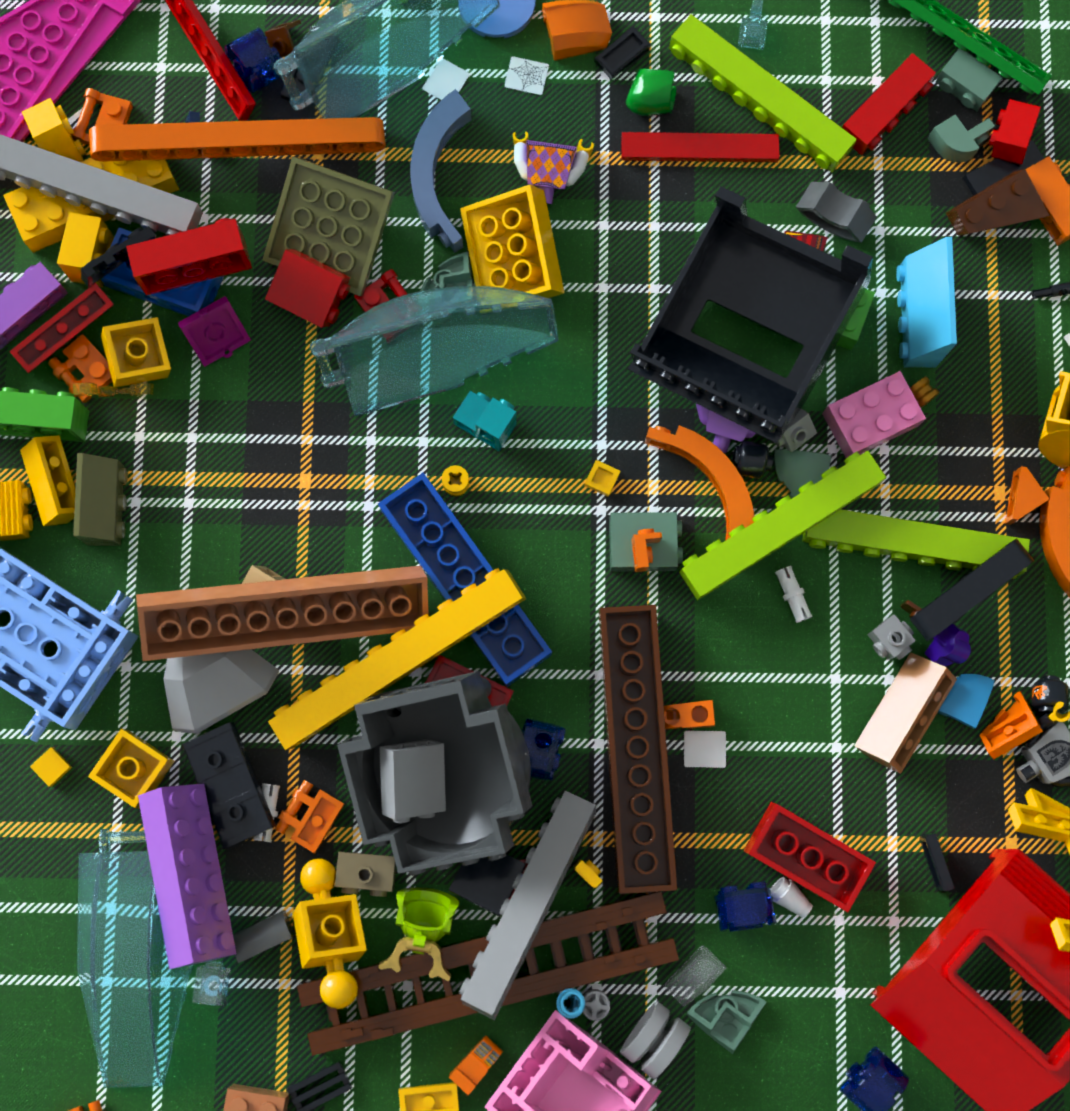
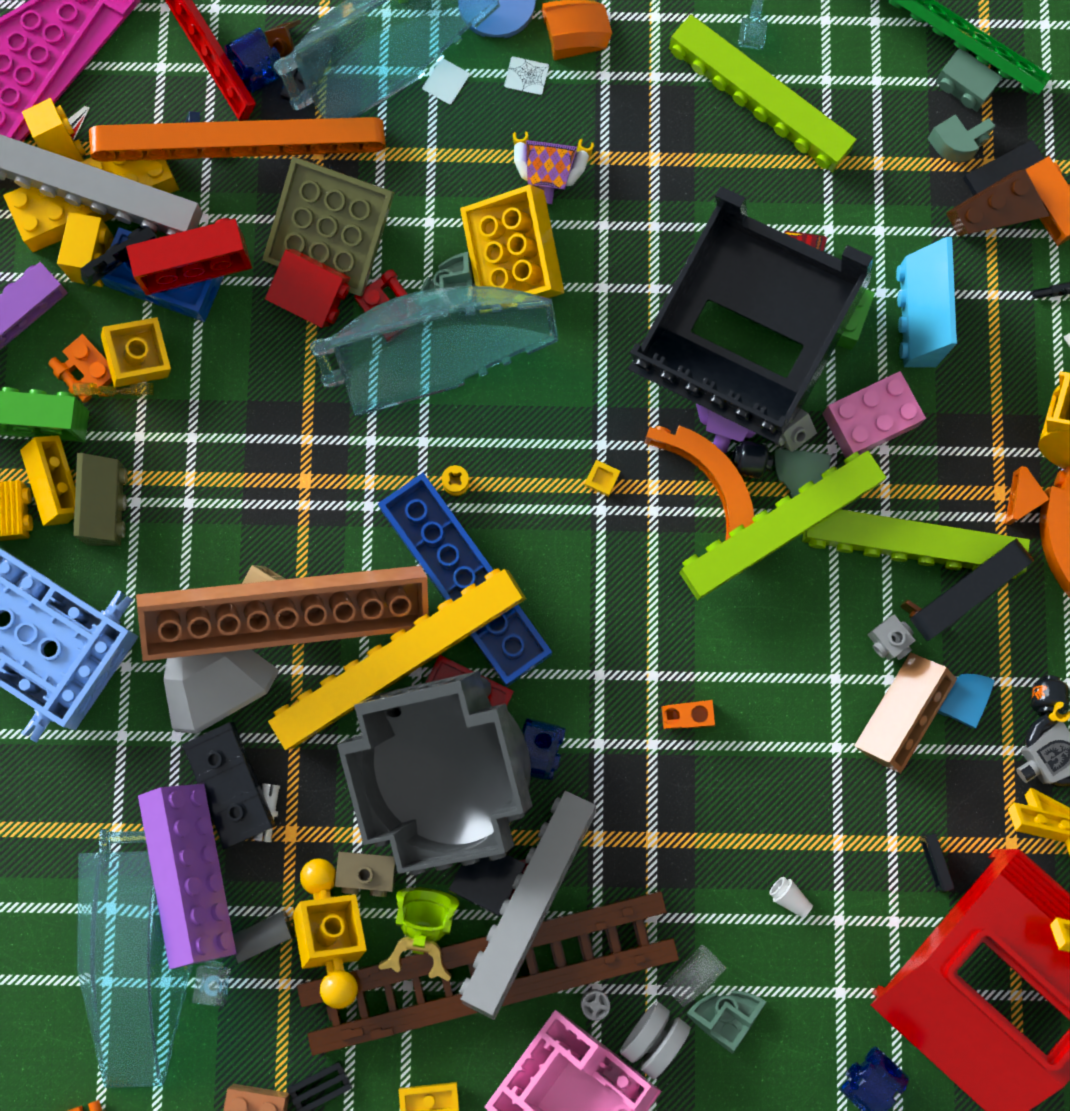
(51, 766): yellow tile -> none
(61, 328): red brick -> none
(113, 112): orange plate -> none
(130, 767): yellow brick -> none
(214, 331): magenta plate -> none
(317, 820): orange plate -> none
(412, 780): light grey brick -> none
(433, 135): sand blue arch -> none
(475, 1064): orange leg -> none
(486, 419): teal brick -> none
(577, 1003): medium azure cone -> none
(588, 872): yellow plate -> none
(622, 53): black tile -> none
(637, 749): reddish brown brick -> none
(641, 553): orange bracket -> none
(652, 92): green piece -> none
(665, 553): sand green brick -> none
(699, 147): red tile -> none
(705, 749): white sticker -> none
(745, 908): clear blue brick -> none
(793, 594): white pin -> none
(809, 856): red brick -> none
(836, 212): dark grey brick -> none
(888, 102): red brick -> none
(924, 392): pearl gold wheel -> none
(949, 646): dark purple piece -> none
(1010, 728): orange wing -> none
(1015, 131): red brick -> none

